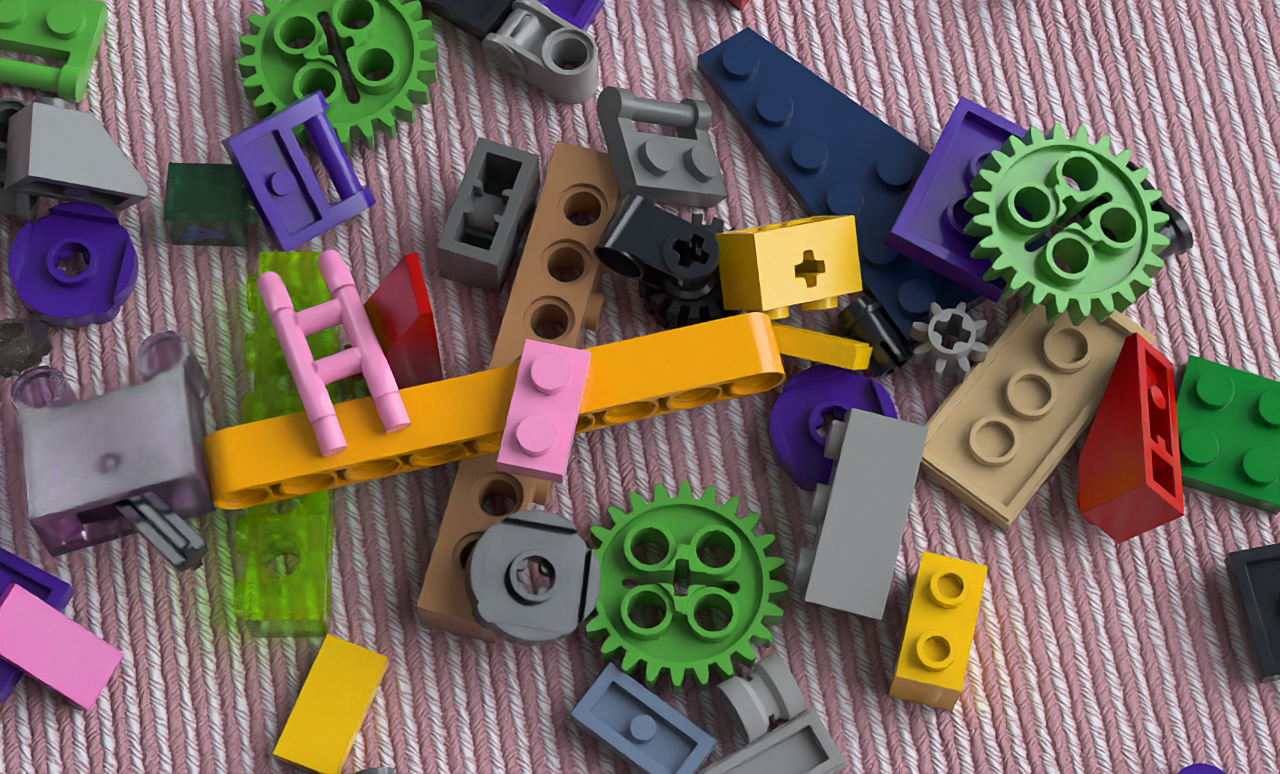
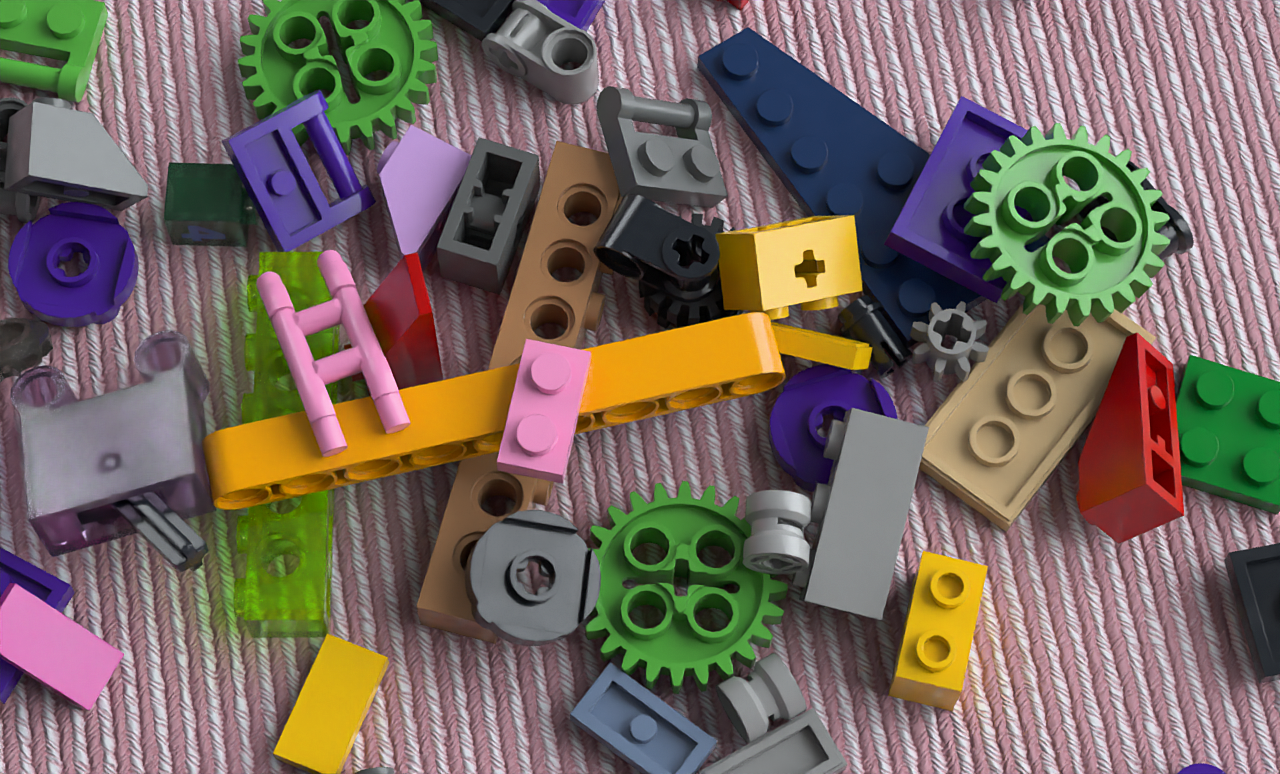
(419, 189): none -> lavender slope
(777, 532): none -> light grey wheel

